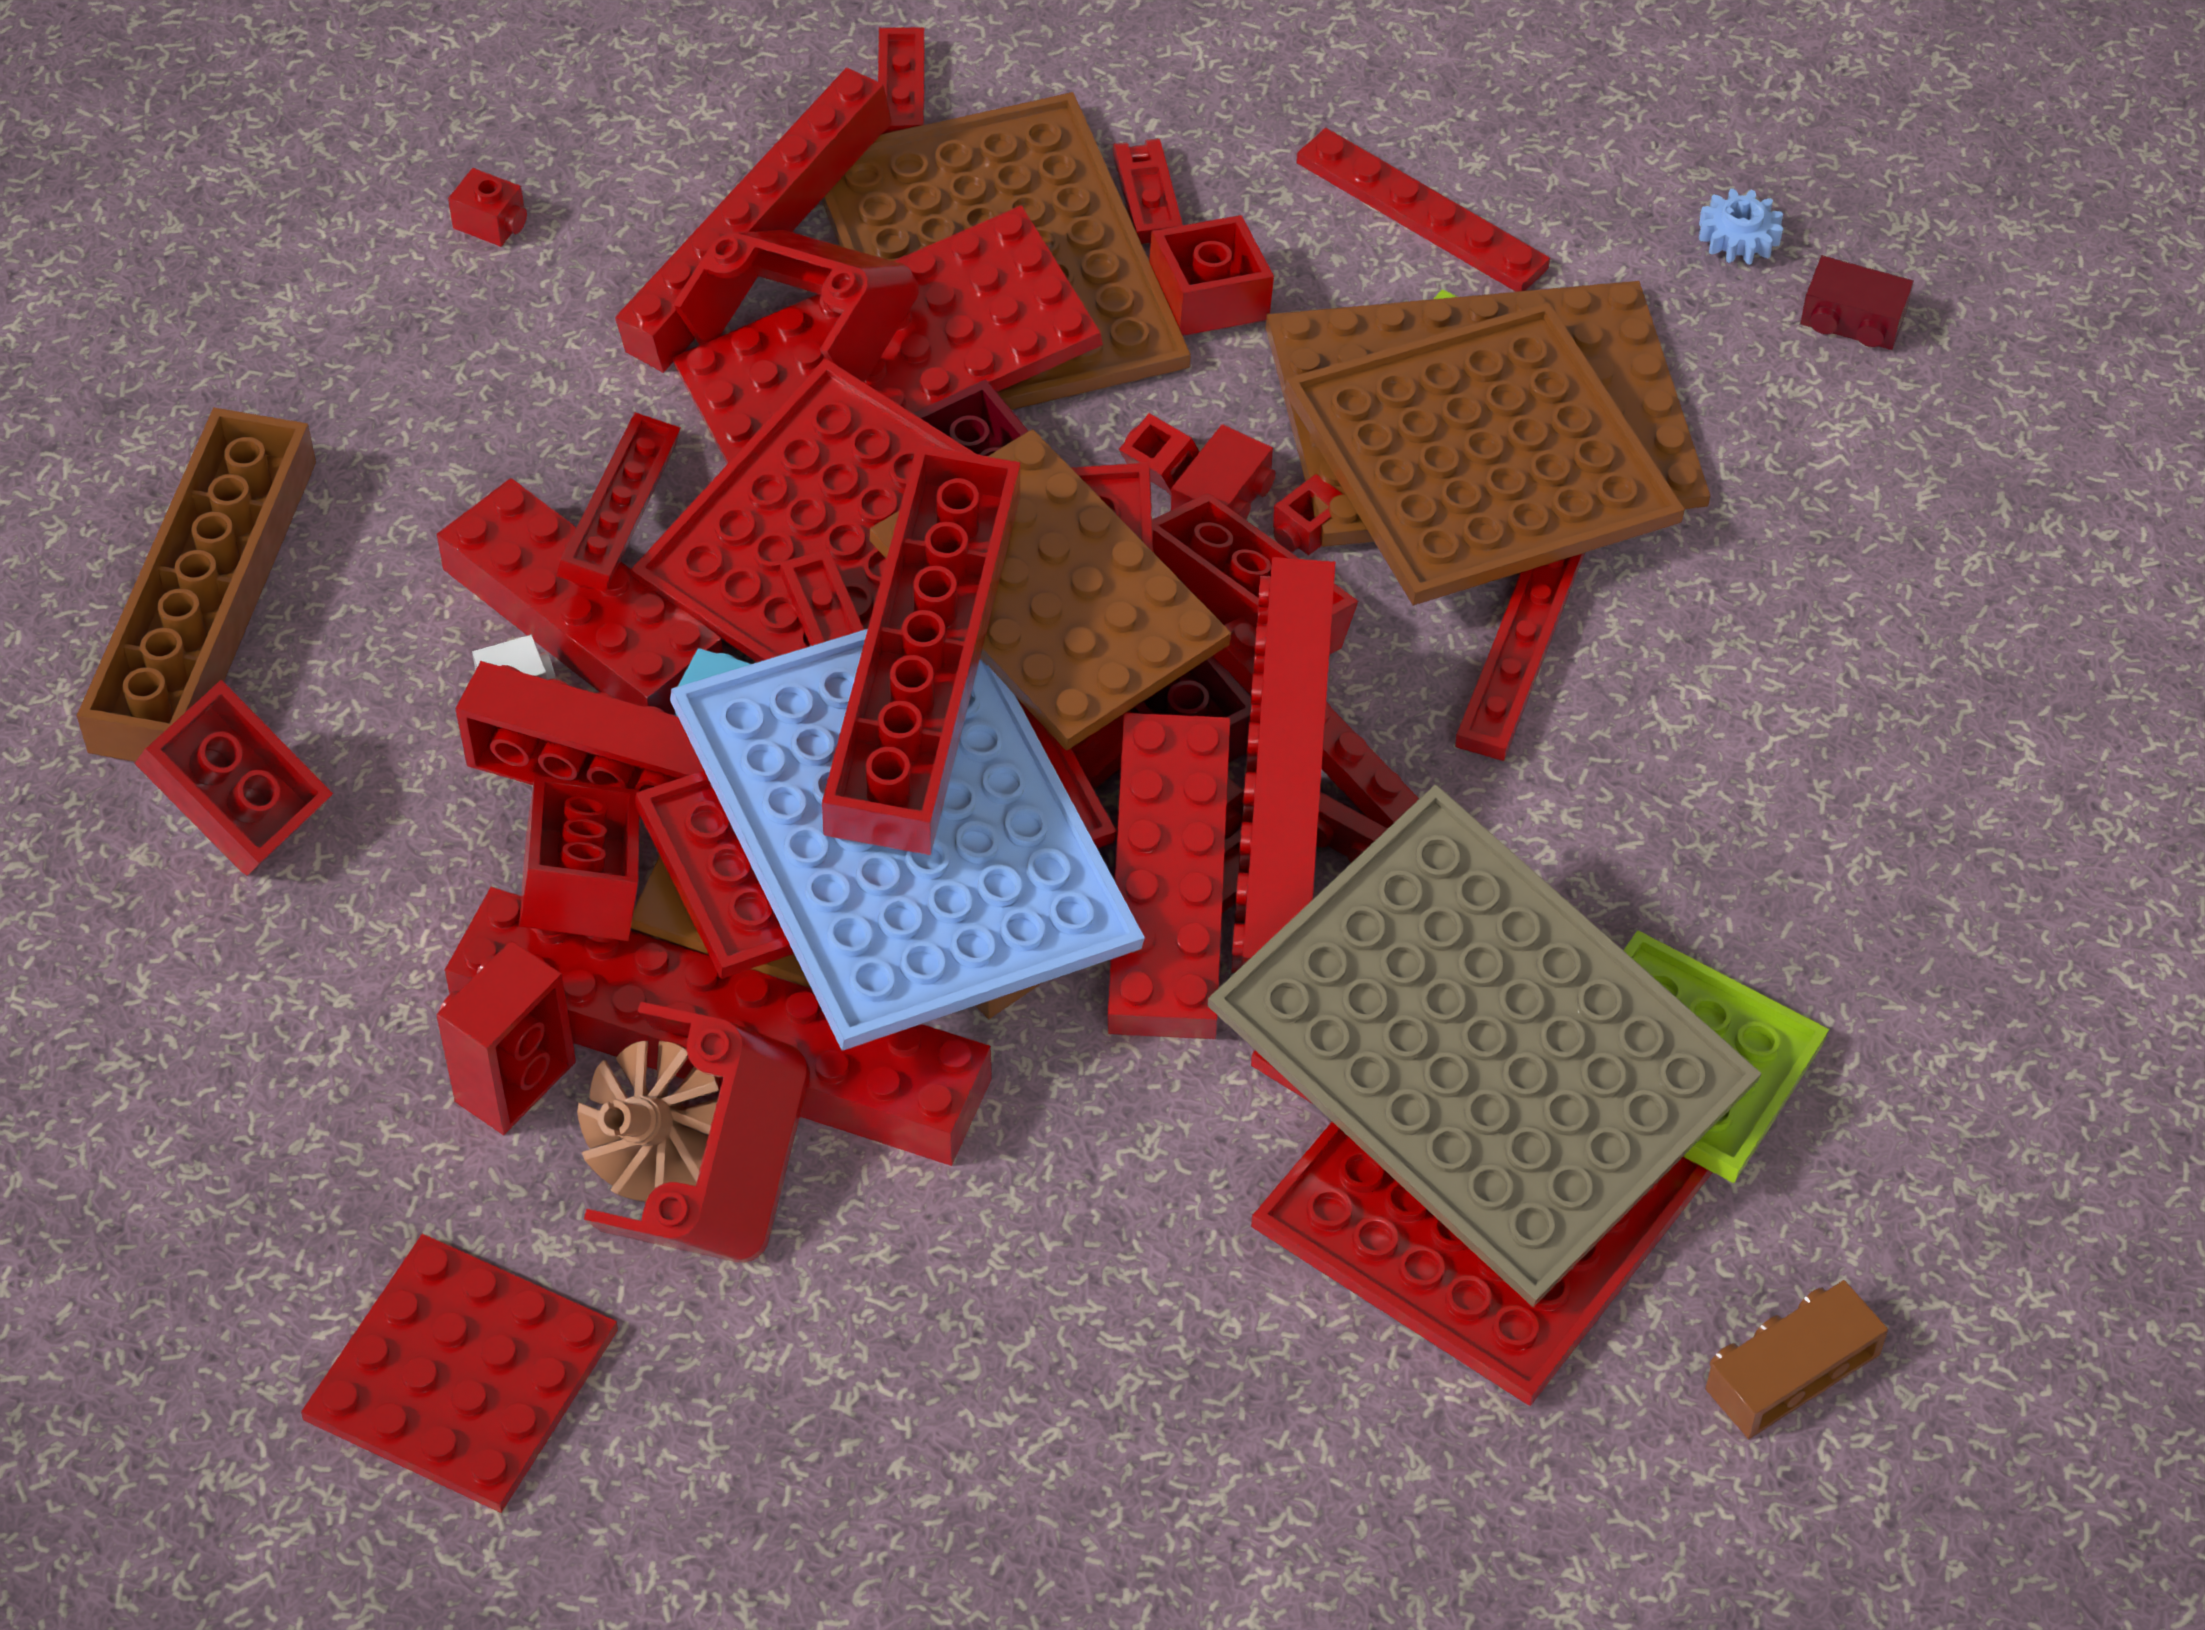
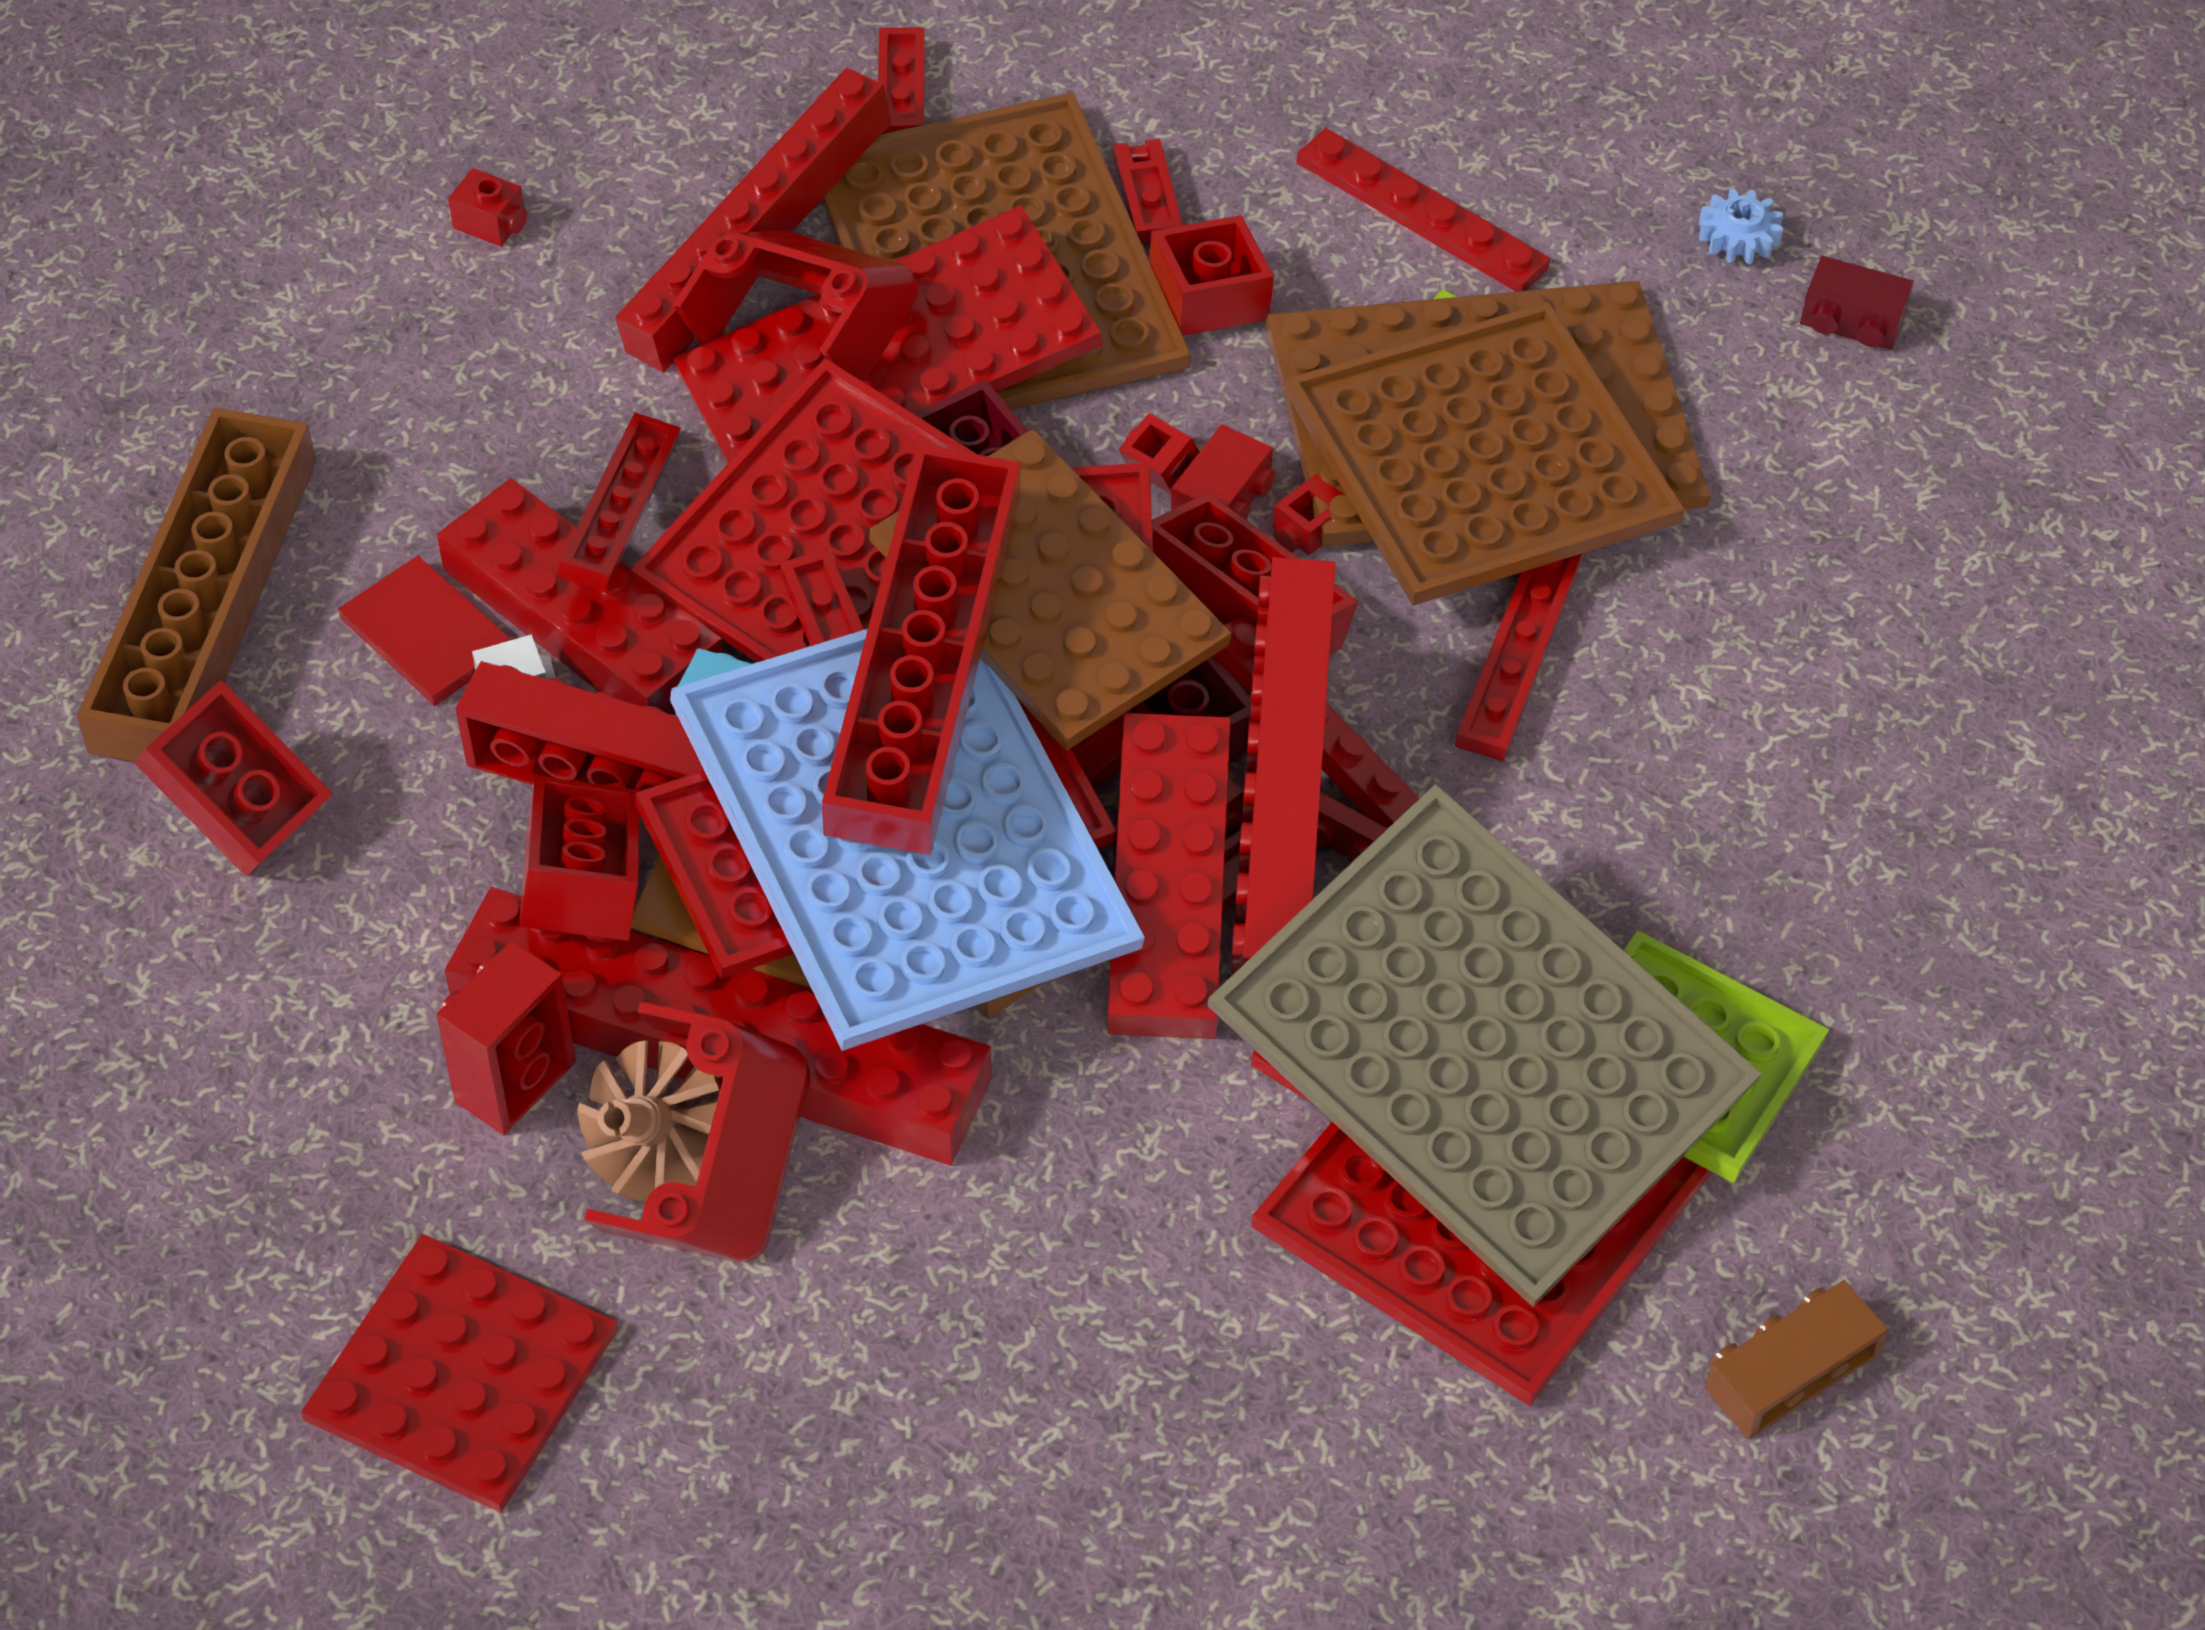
(422, 628): none -> red tile

